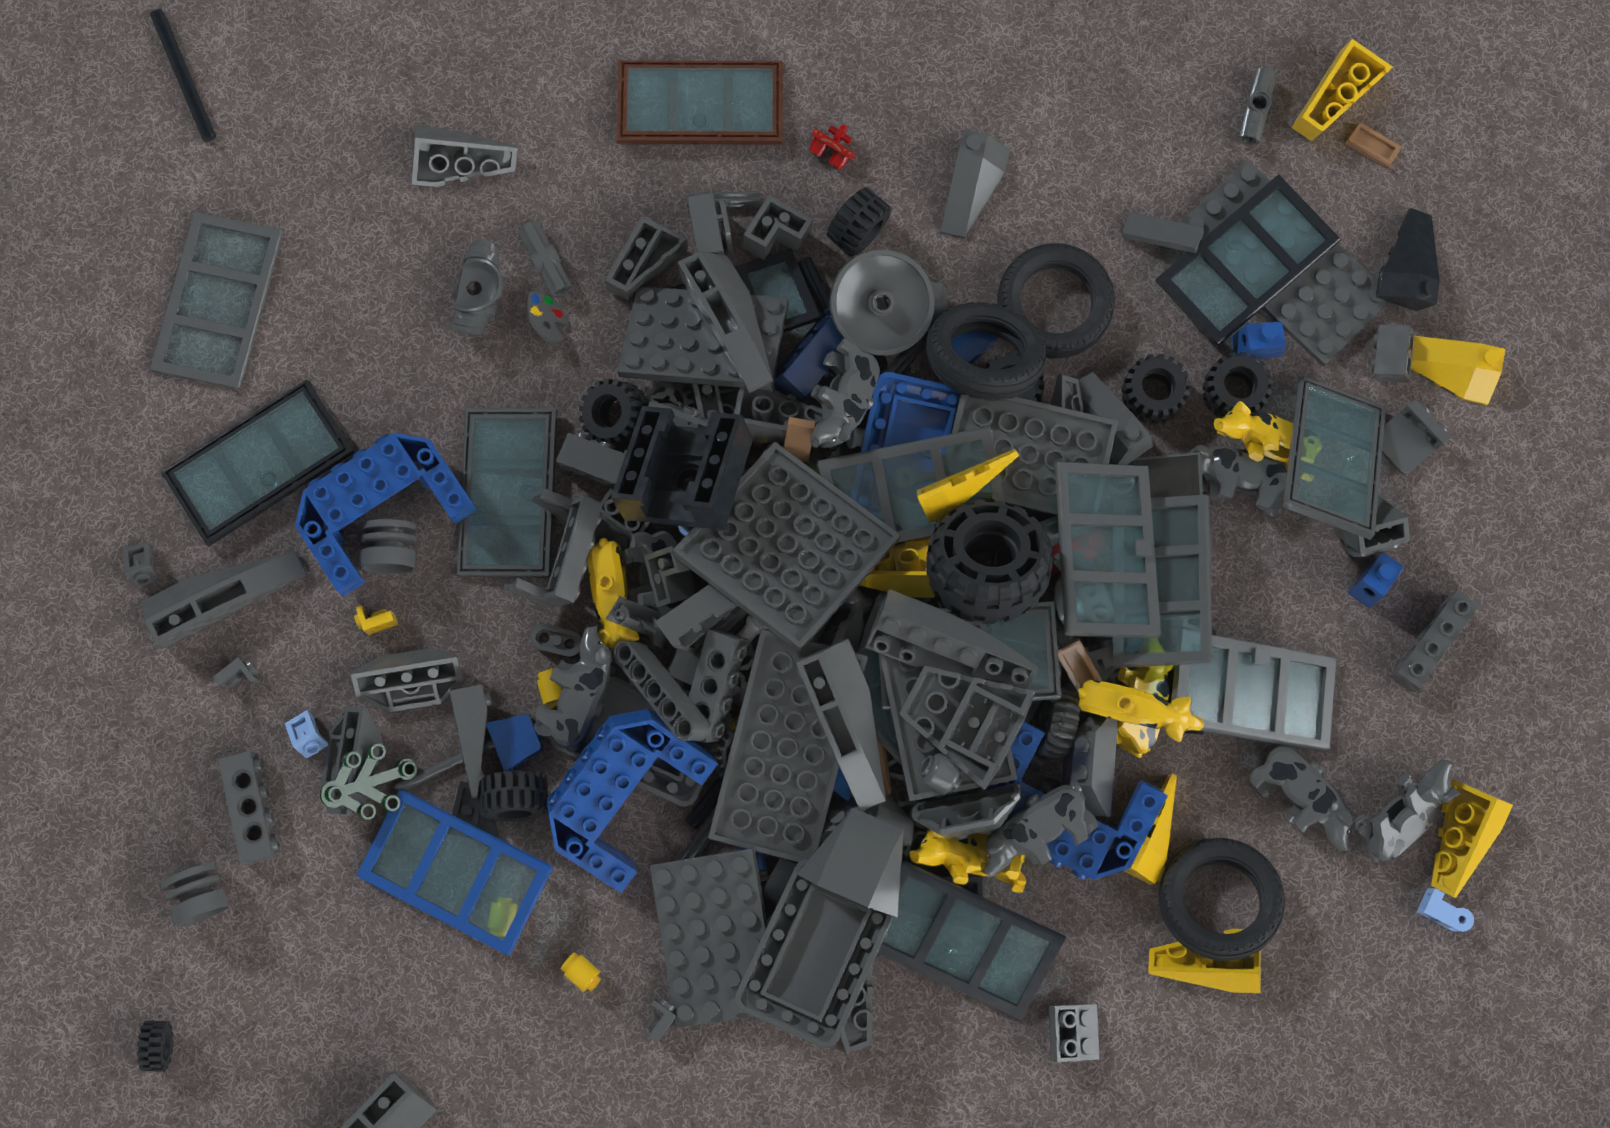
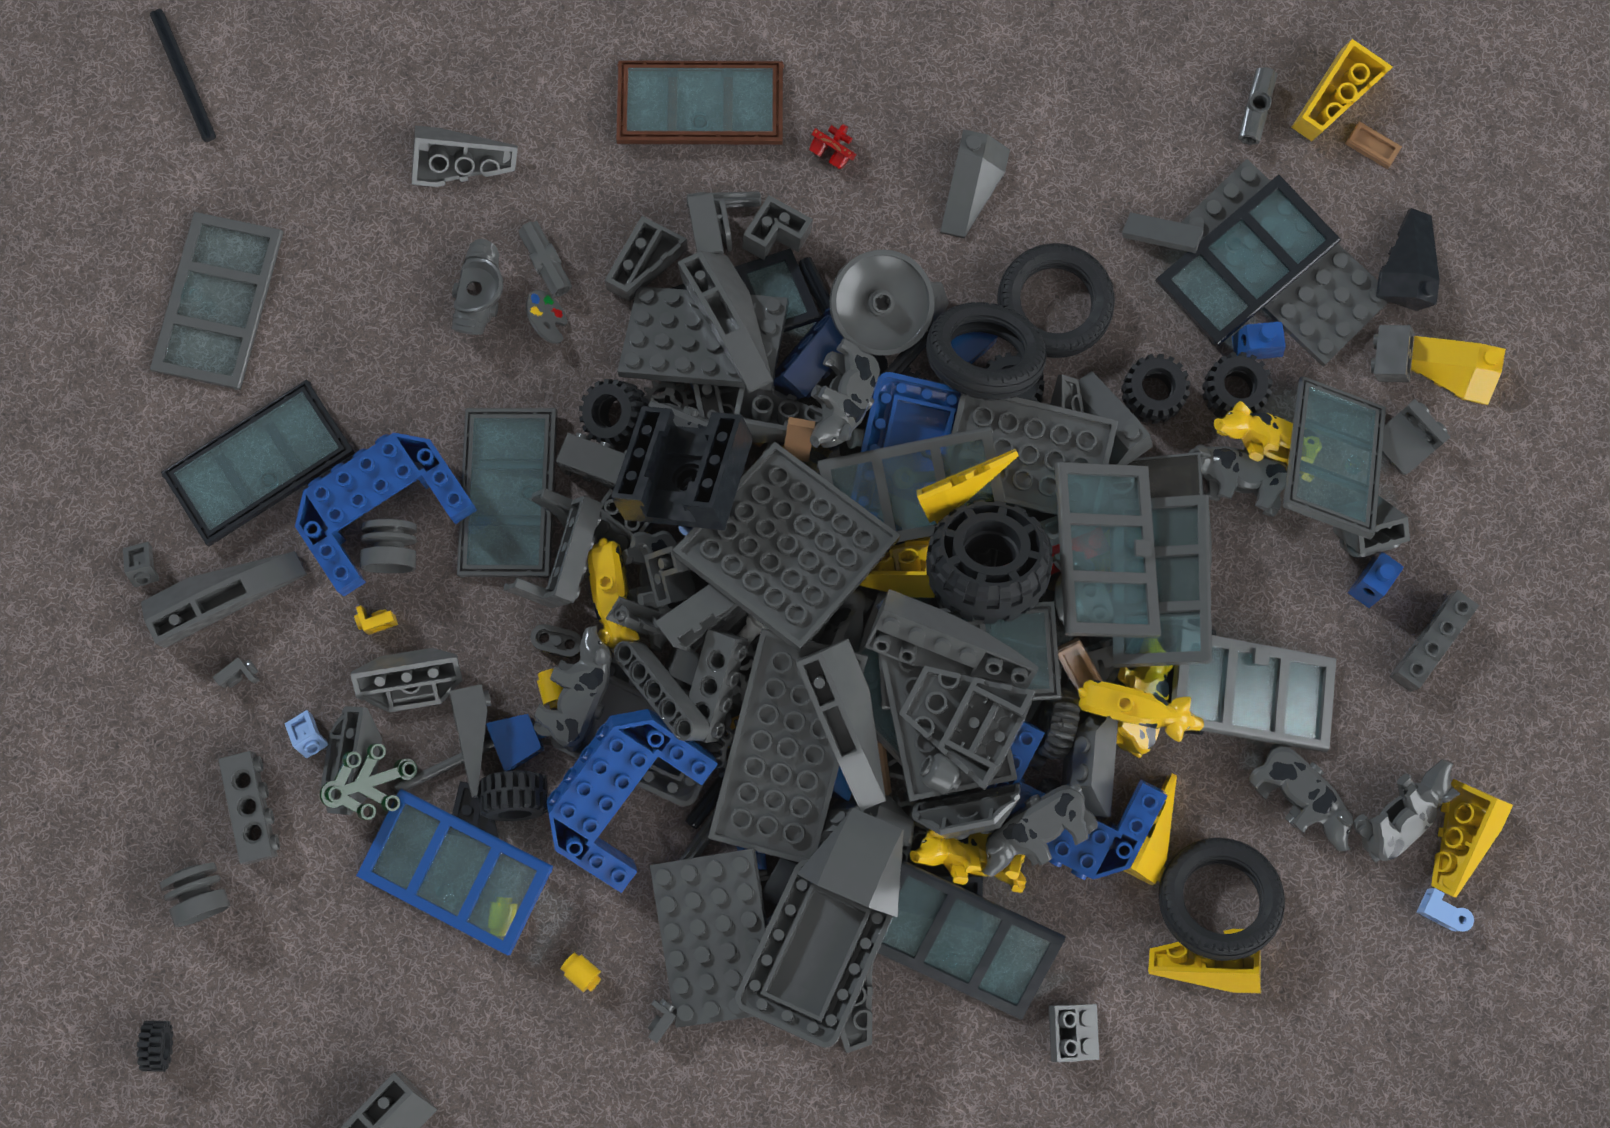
(859, 221): black tyre -> none

